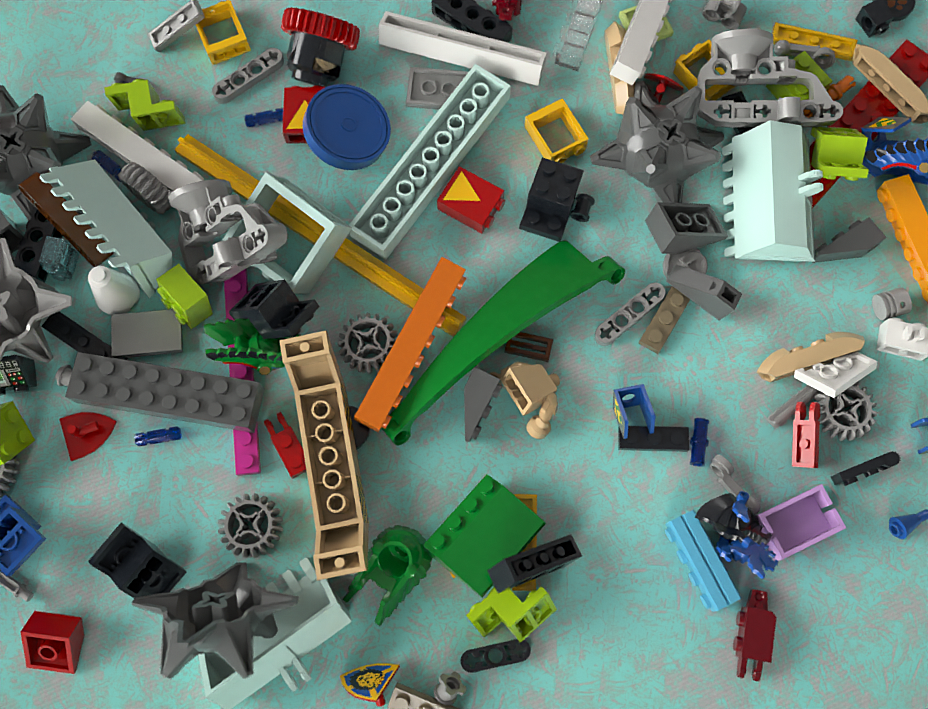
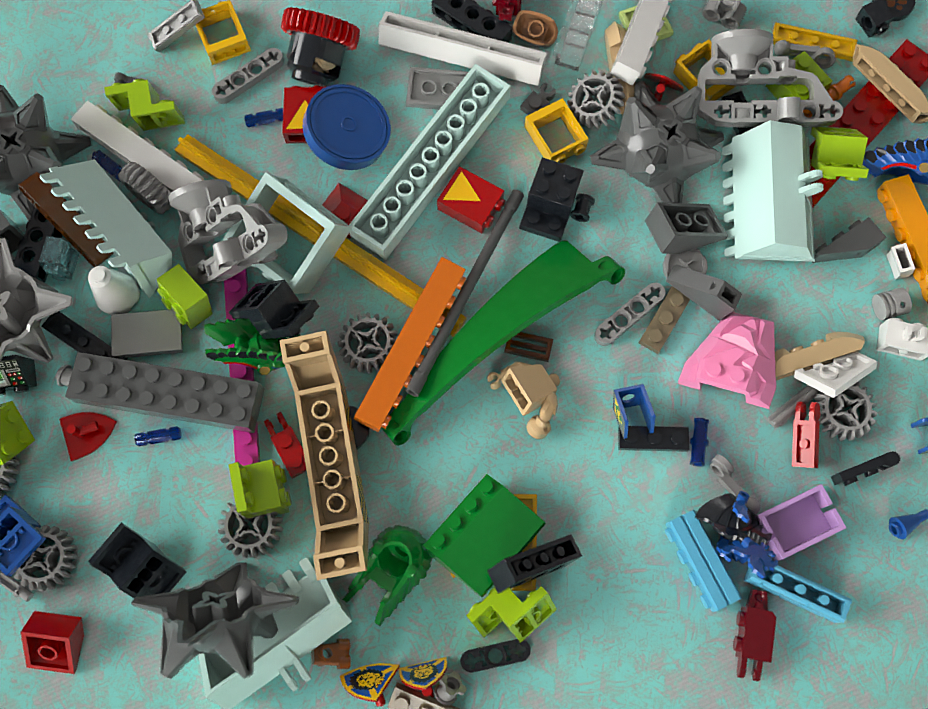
(56, 571): none -> light grey gear
(259, 488): none -> lime bracket
(337, 654): none -> dark orange plate
(344, 203): none -> red slope
(421, 375): none -> dark grey piece
(424, 675): none -> shield
(477, 396): dark grey slope -> none
(535, 28): none -> medium nougat piece
(537, 101): none -> dark grey plate
(584, 109): none -> light grey gear
(736, 358): none -> bright pink wedge
(802, 593): none -> medium azure brick
(883, 125): piece -> none
(906, 267): none -> white piece

